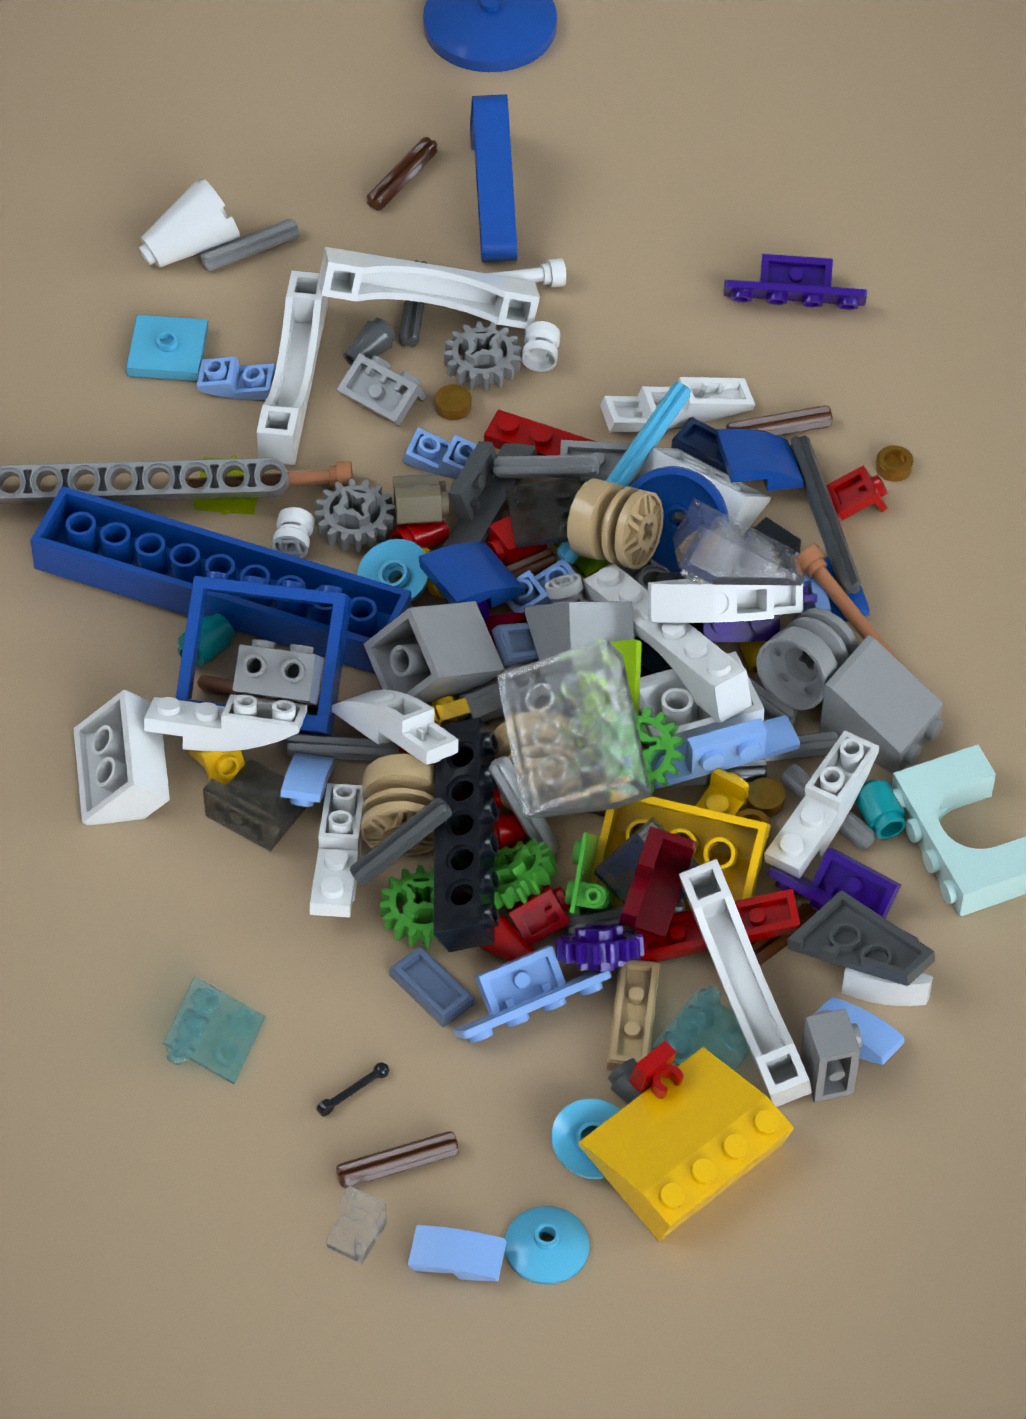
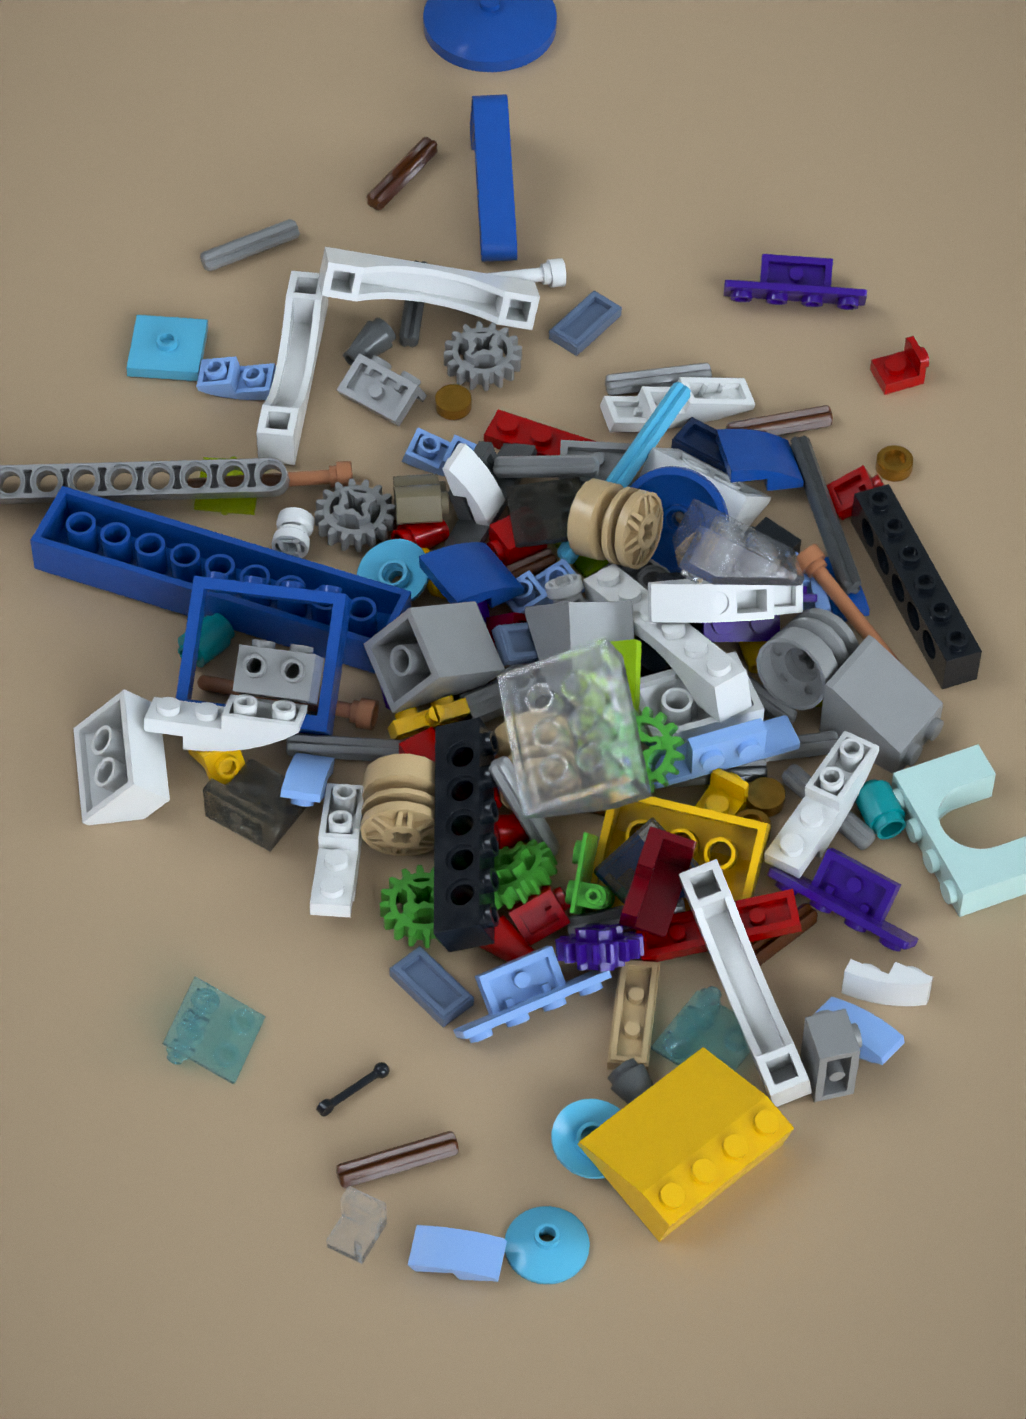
(189, 227): white cone -> none
(401, 719): white slope -> none
(401, 841): dark grey axle -> none
(473, 480): none -> white slope
(541, 346): white wheel -> none
(585, 323): none -> sand blue tile
(655, 1067): red tile -> none
(660, 377): none -> light grey axle
(861, 940): dark grey wing -> none
(902, 368): none -> red bracket
(916, 586): none -> black brick

